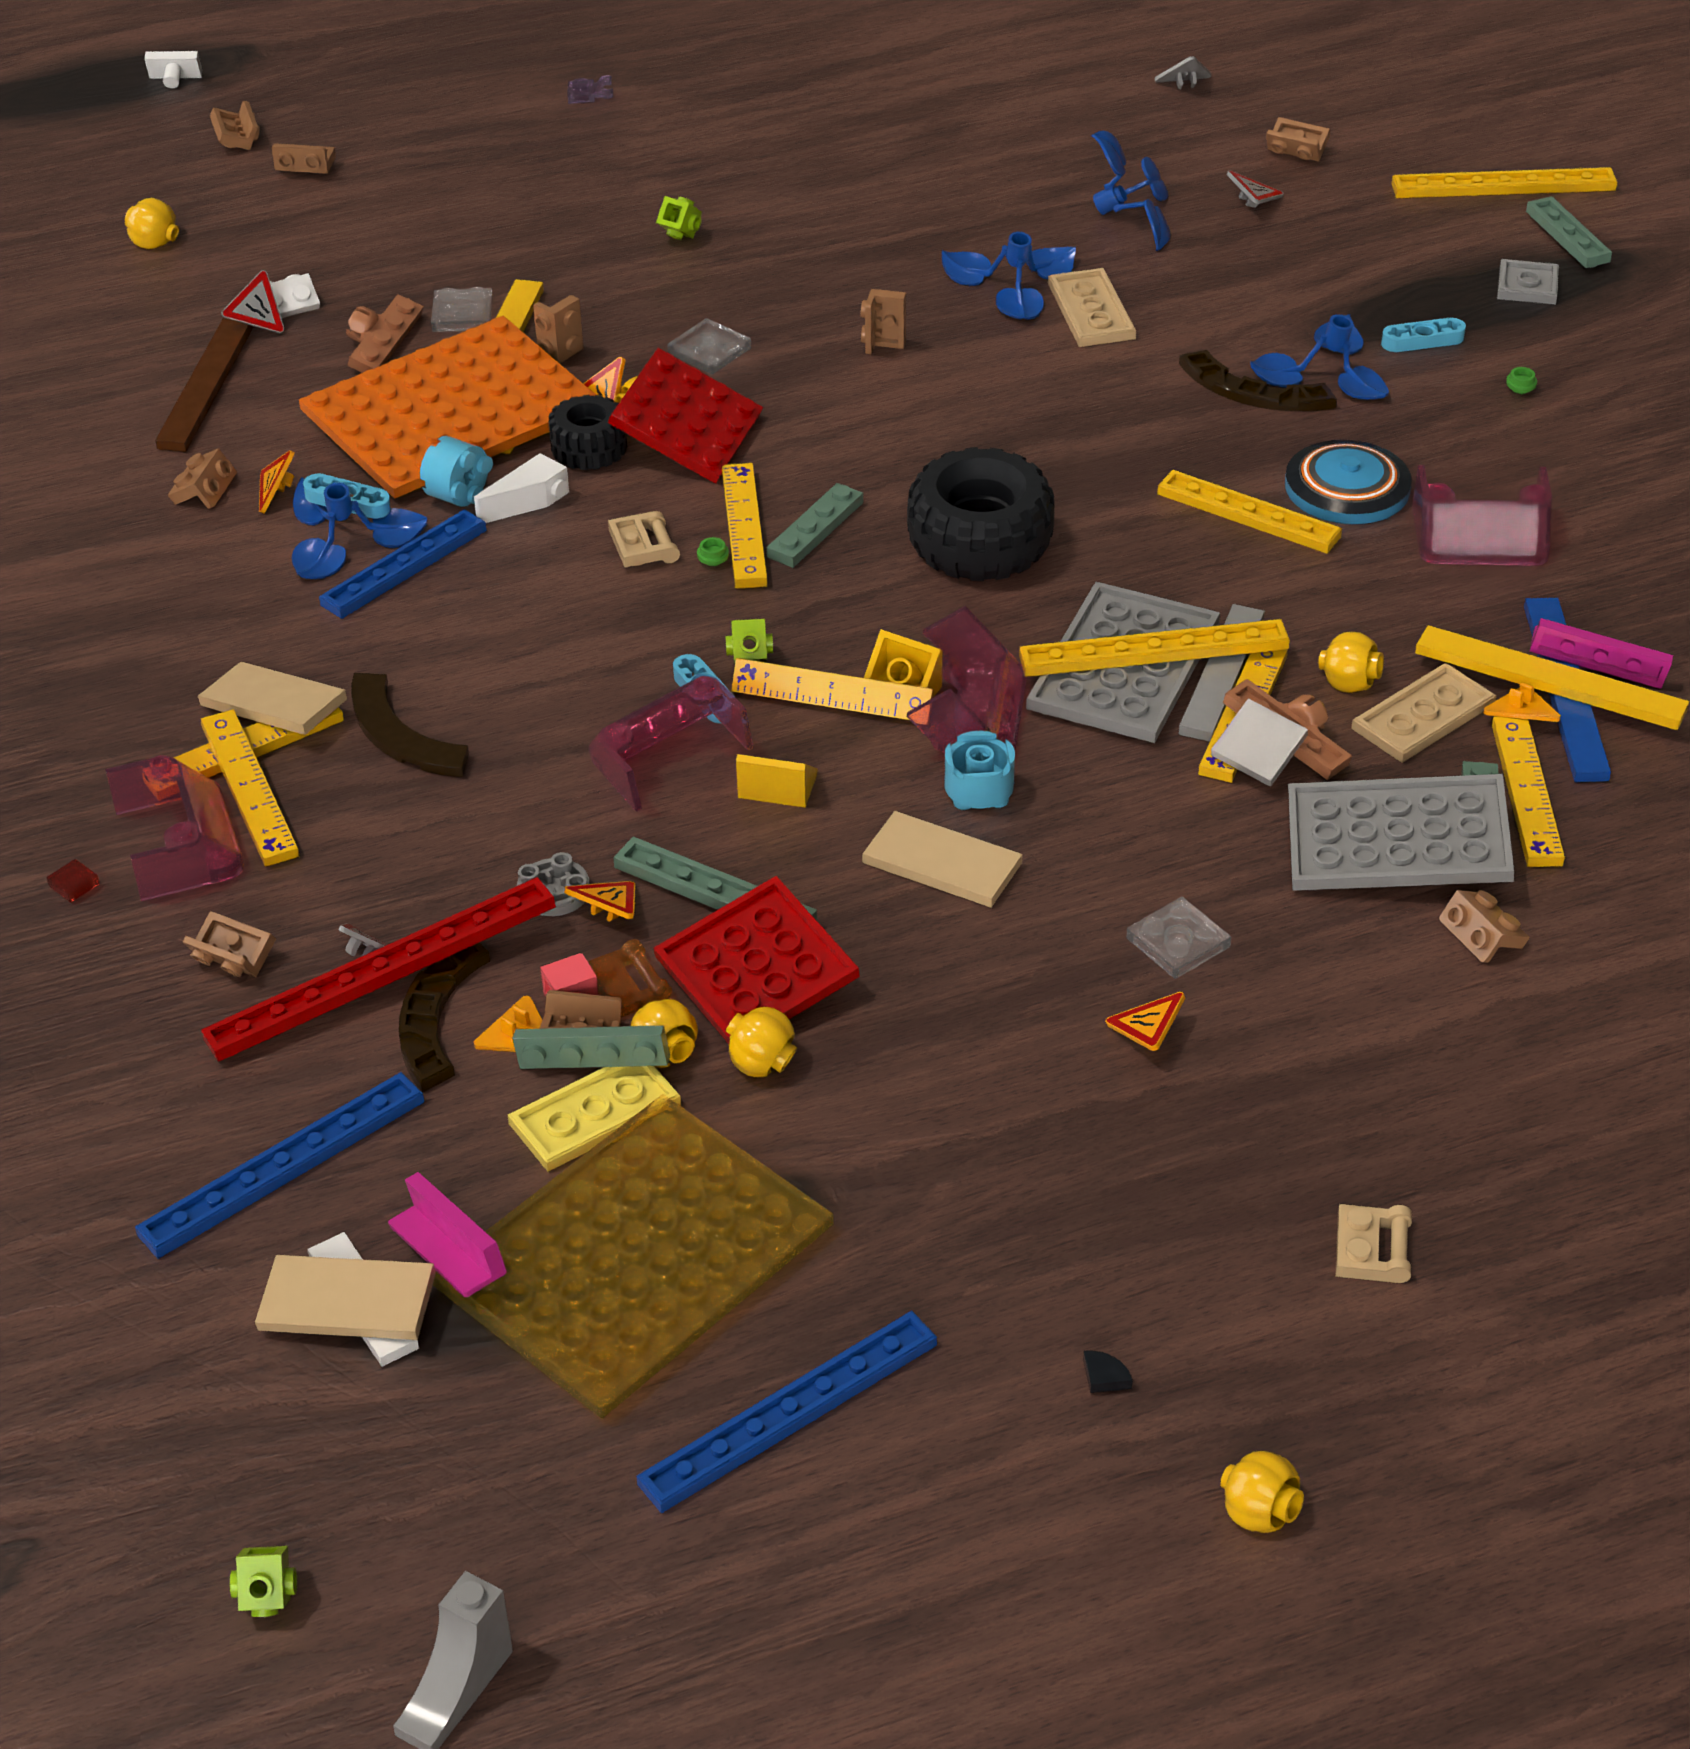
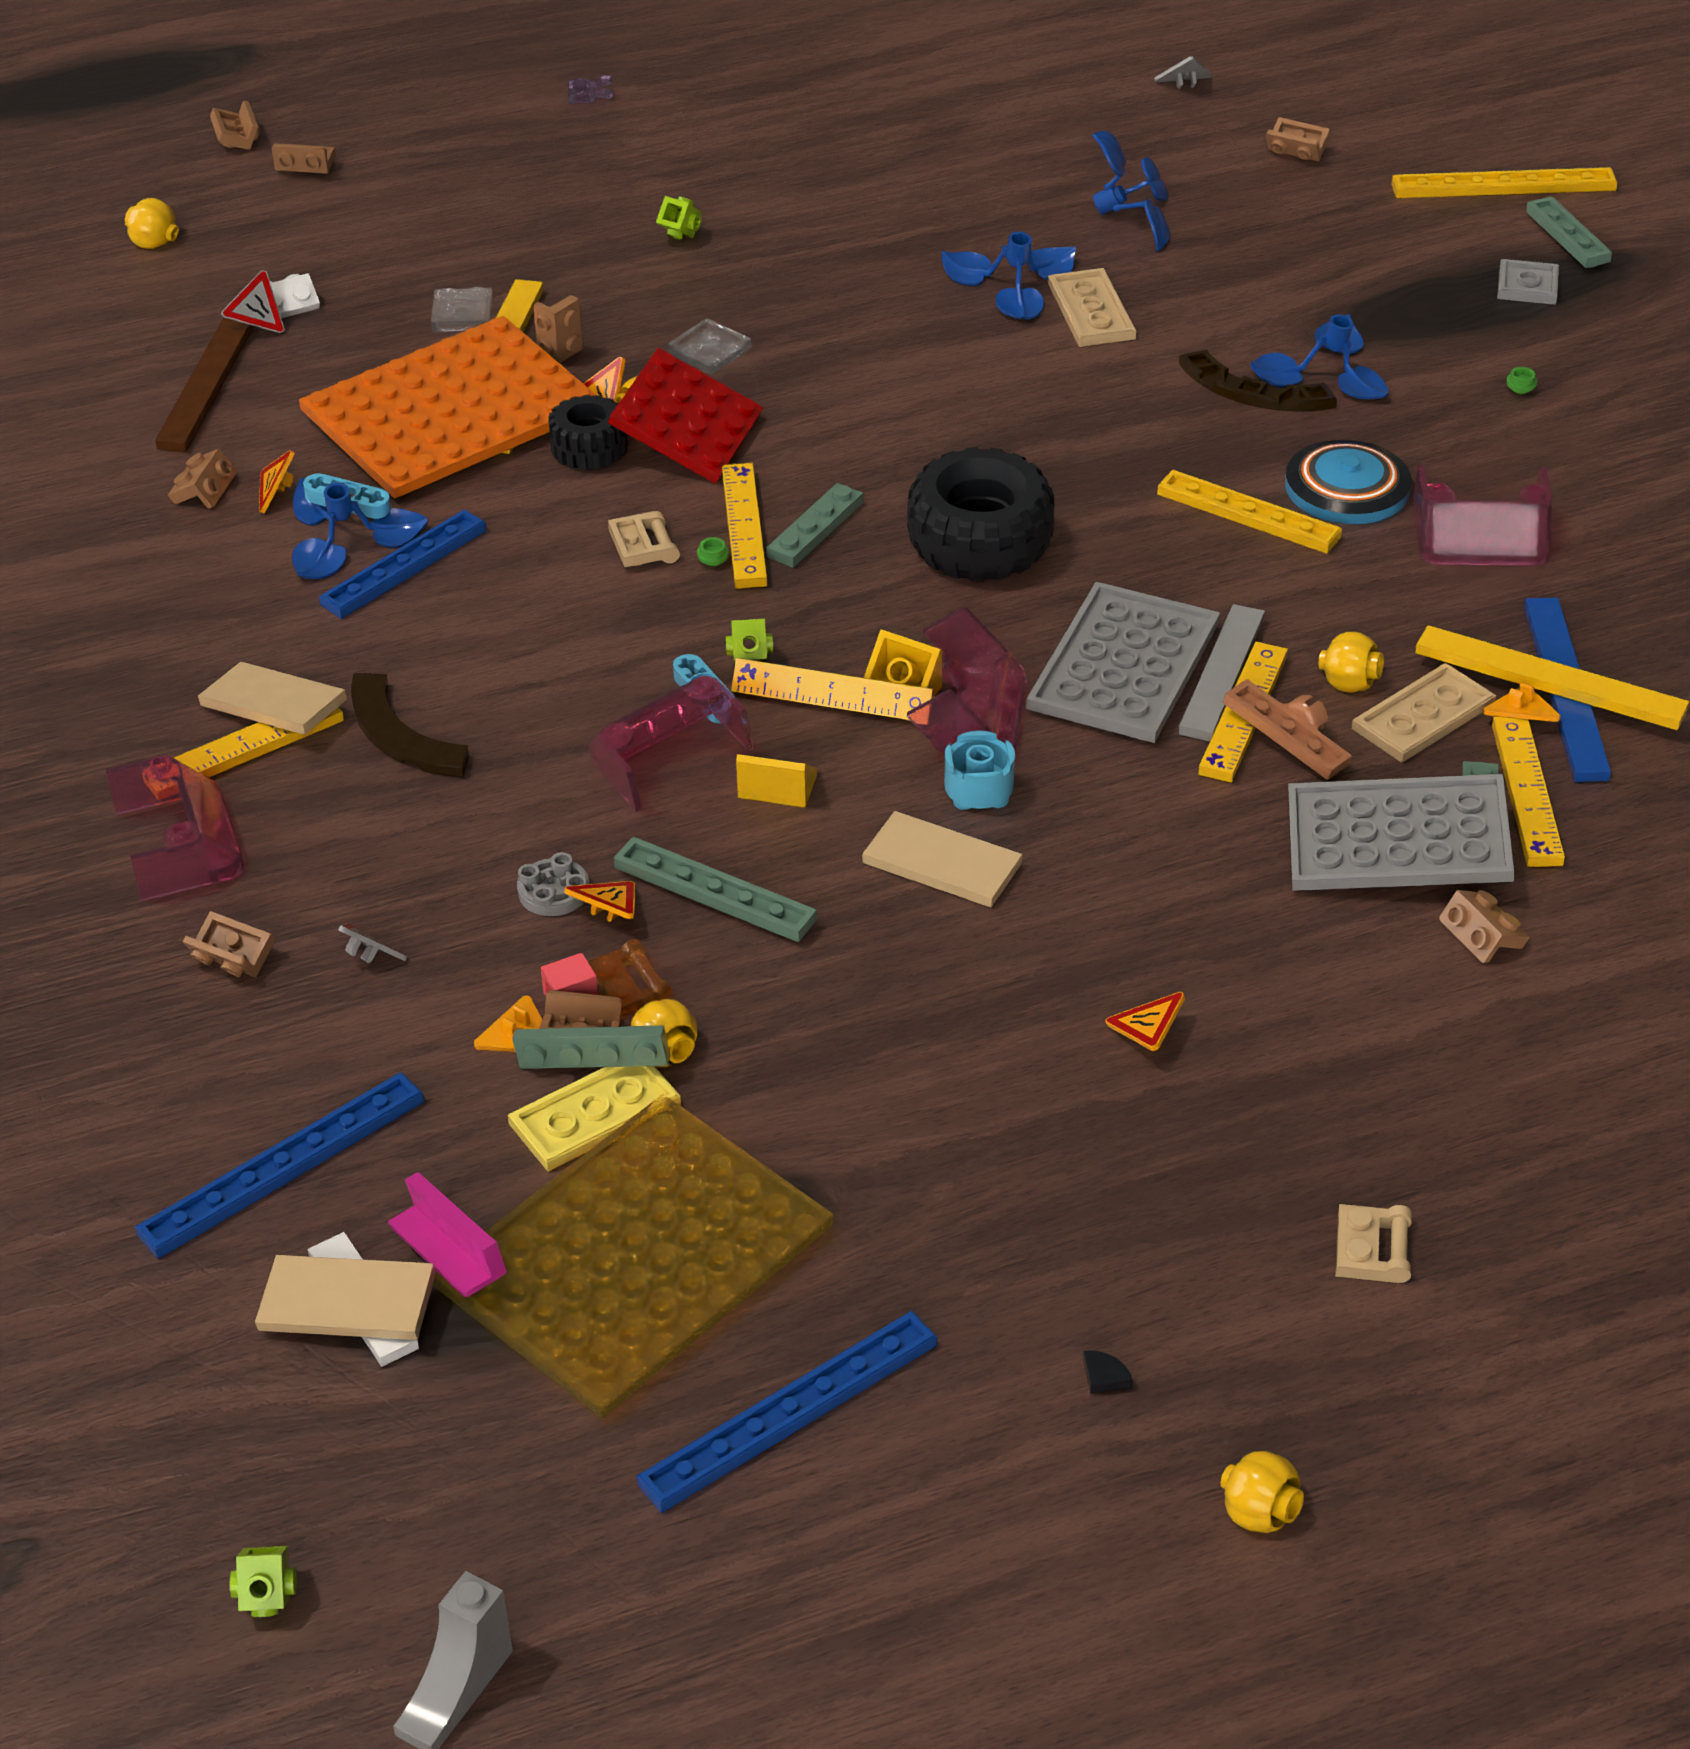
(73, 880): clear red tile -> none
(173, 66): white tile -> none
(249, 788): yellow tile -> none
(377, 969): red plate -> none
(380, 333): nougat plate -> none
(422, 1013): dark brown tile -> none
(455, 471): medium azure brick -> none
(525, 489): white slope -> none
(755, 956): red plate -> none
(761, 1041): yellow plant -> none
(884, 320): medium nougat bracket -> none
(1153, 647): yellow tile -> none
(1178, 937): clear plate -> none
(1253, 191): light grey piece -> none
(1259, 742): tile -> none
(1423, 334): medium azure beam -> none
(1600, 653): dark pink panel -> none

